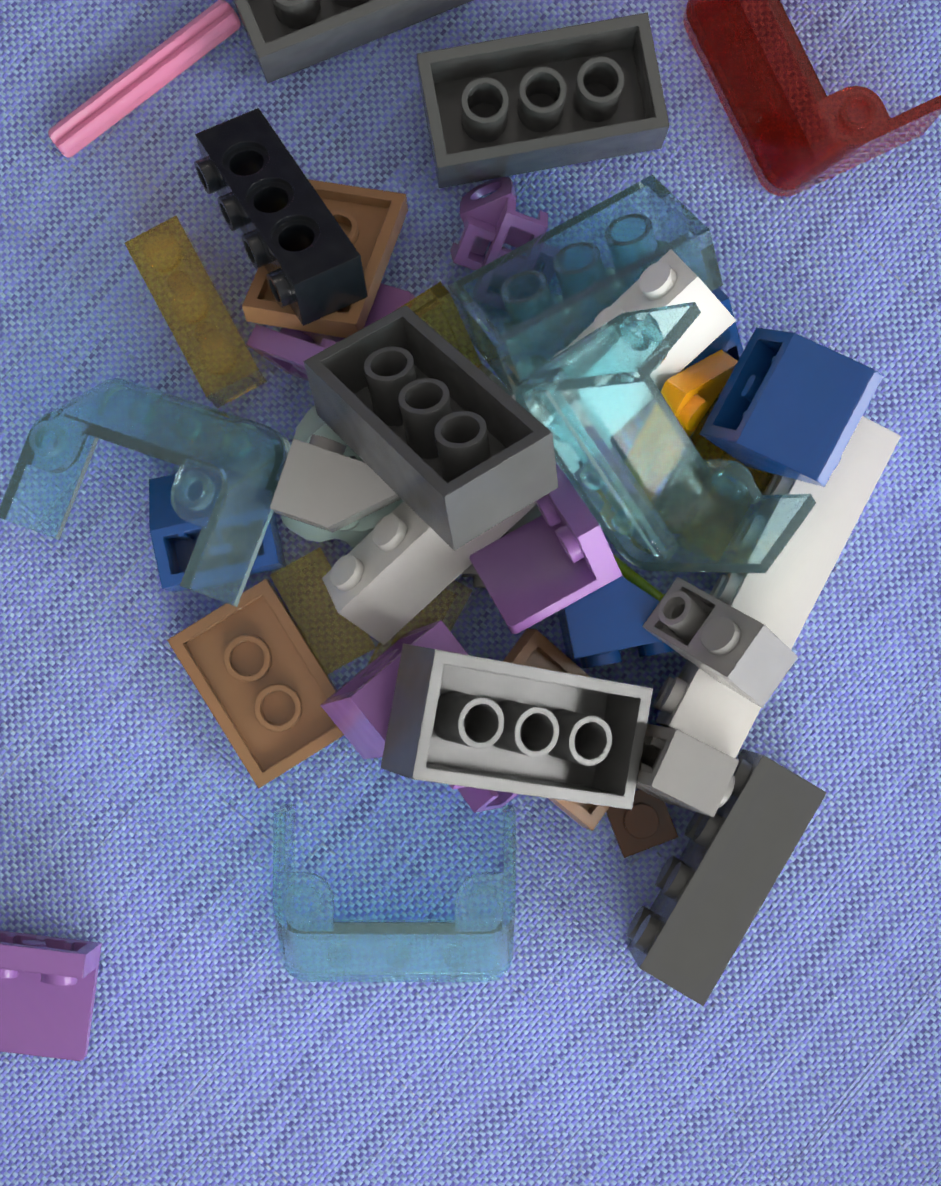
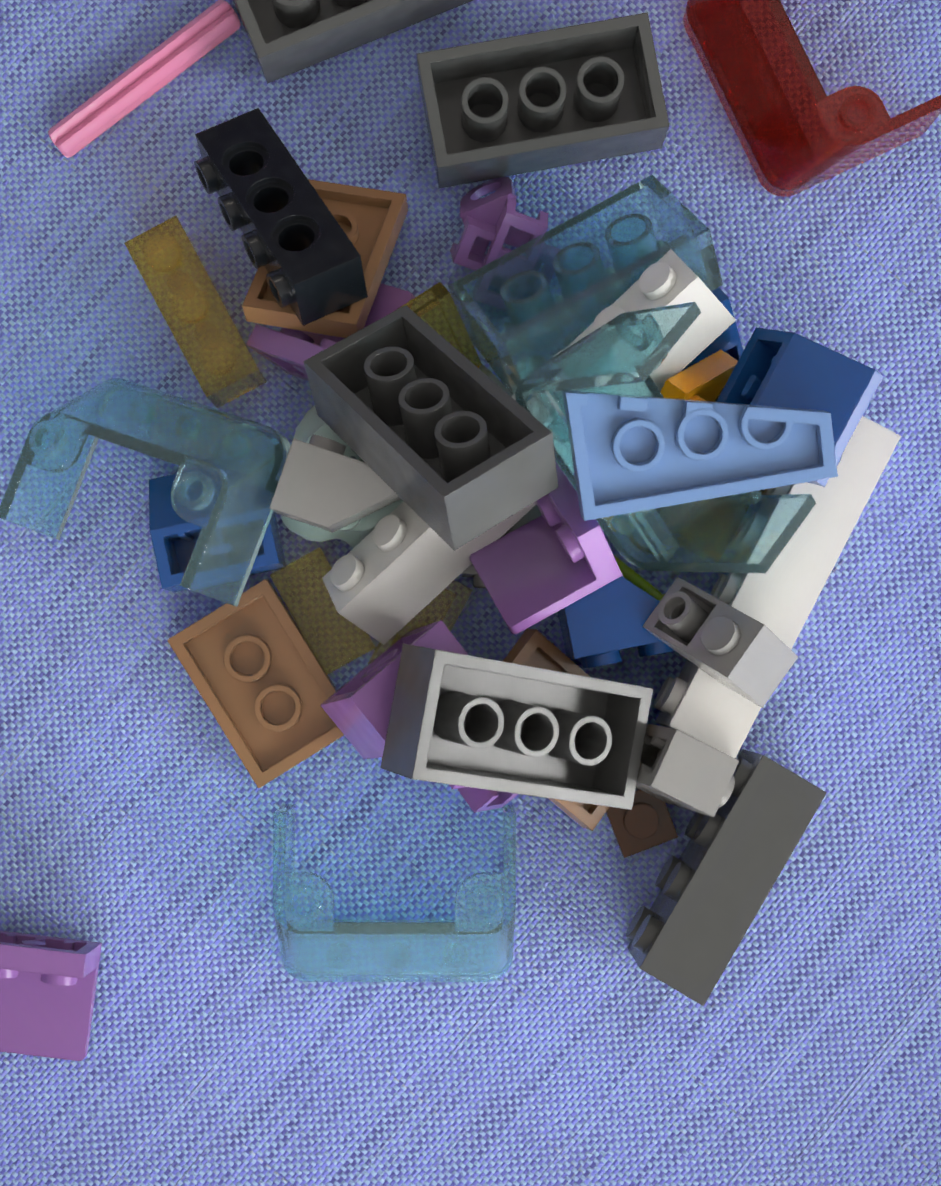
(679, 451): none -> medium blue wing

